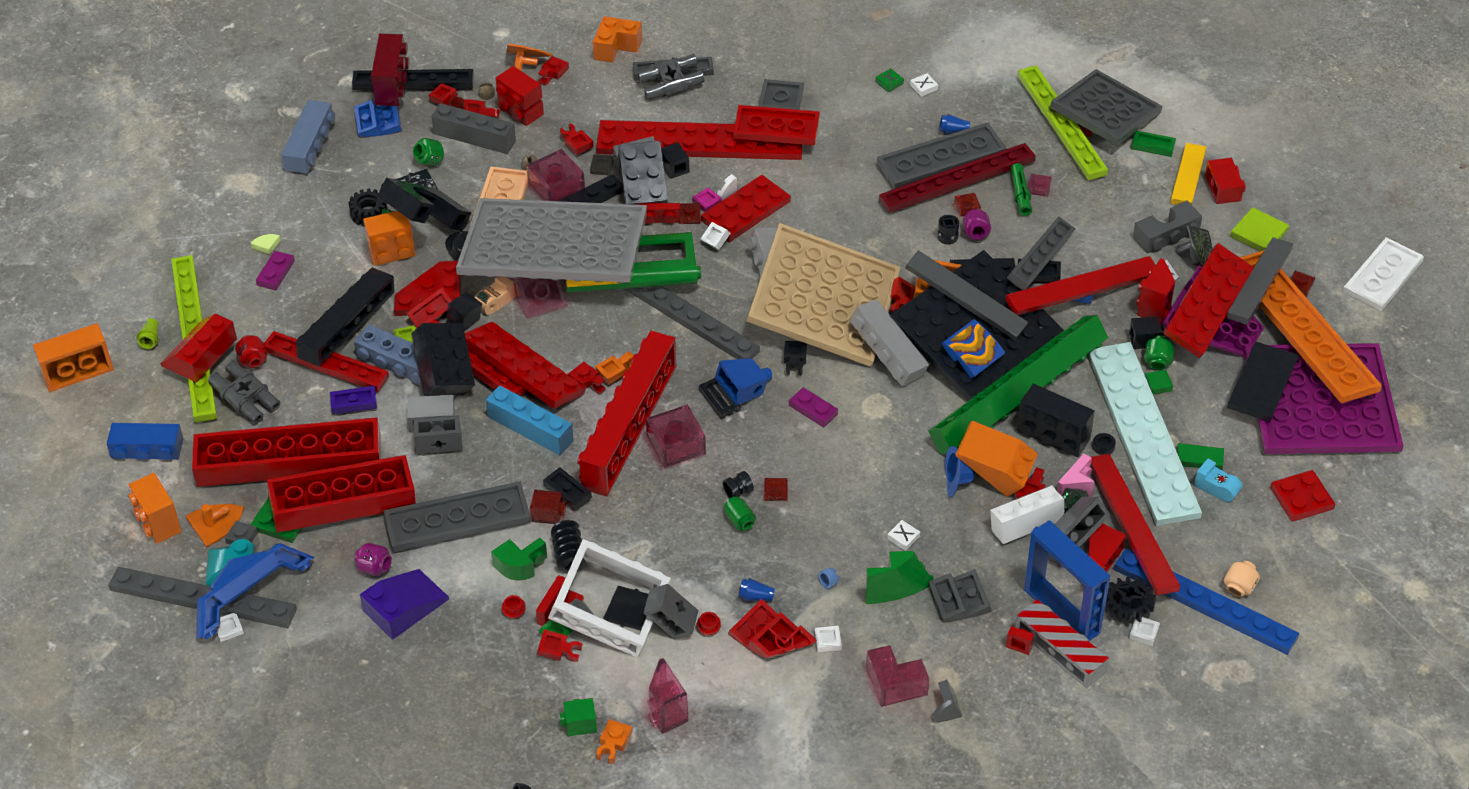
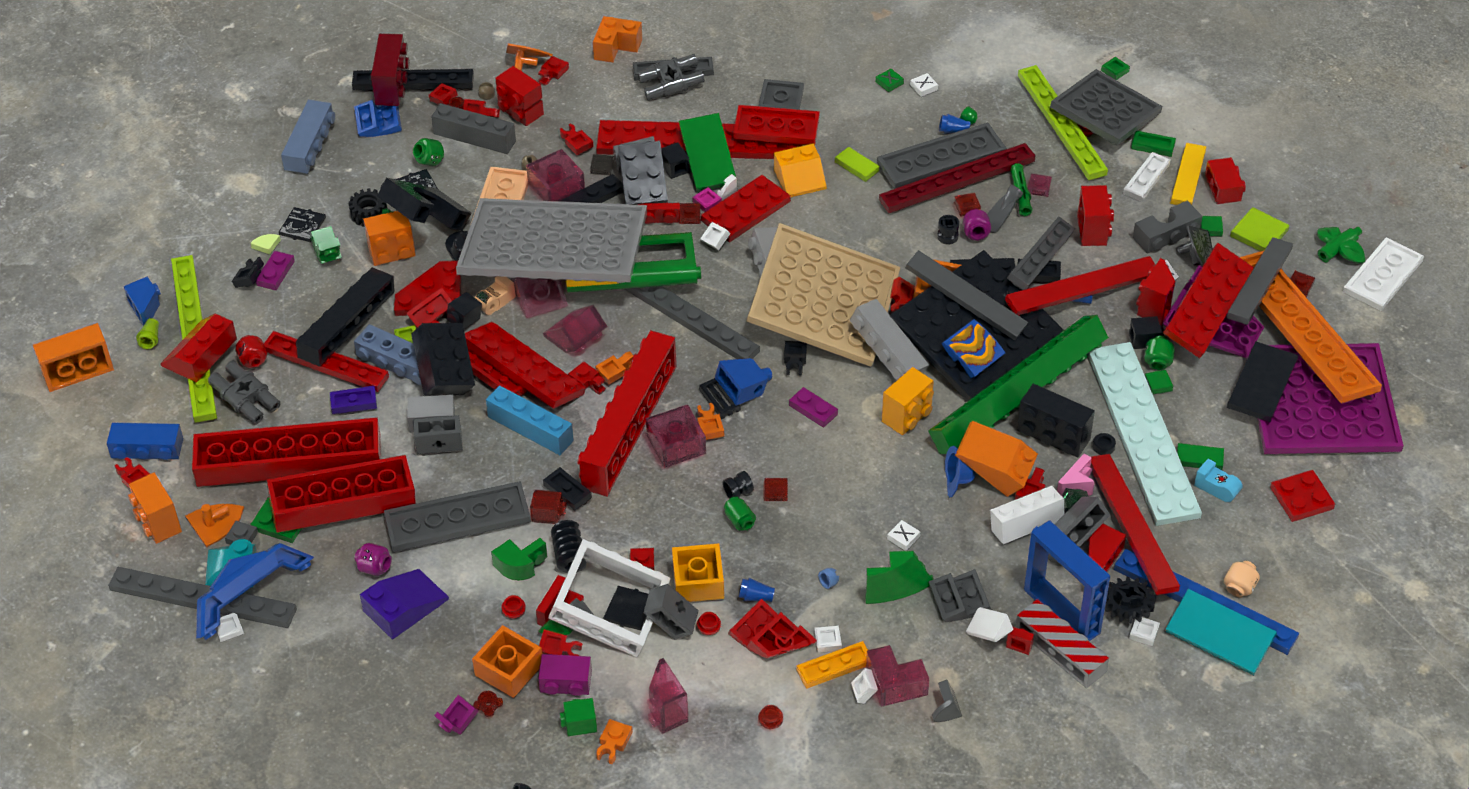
(130, 473): none -> red plate
(143, 298): none -> blue slope
(248, 275): none -> black plate
(301, 223): none -> piece
(325, 244): none -> brick
(457, 715): none -> magenta bracket
(488, 697): none -> clear red plate
(507, 661): none -> orange brick
(565, 674): none -> magenta brick
(576, 329): none -> clear pink slope
(644, 556): none -> red plate
(698, 572): none -> light orange brick
(707, 151): none -> green tile
(710, 423): none -> orange plate
(770, 717): none -> clear red plate
(799, 170): none -> light orange slope
(833, 665): none -> light orange tile
(857, 164): none -> lime tile
(864, 686): none -> white tile
(907, 401): none -> light orange brick
(969, 114): none -> green hinge
(989, 625): none -> white slope
(1003, 208): none -> dark grey piece
(1095, 215): none -> red brick
(1115, 68): none -> green tile
(1146, 177): none -> white tile
(1213, 225): none -> green tile
(1221, 631): none -> teal tile
(1342, 243): none -> green plant

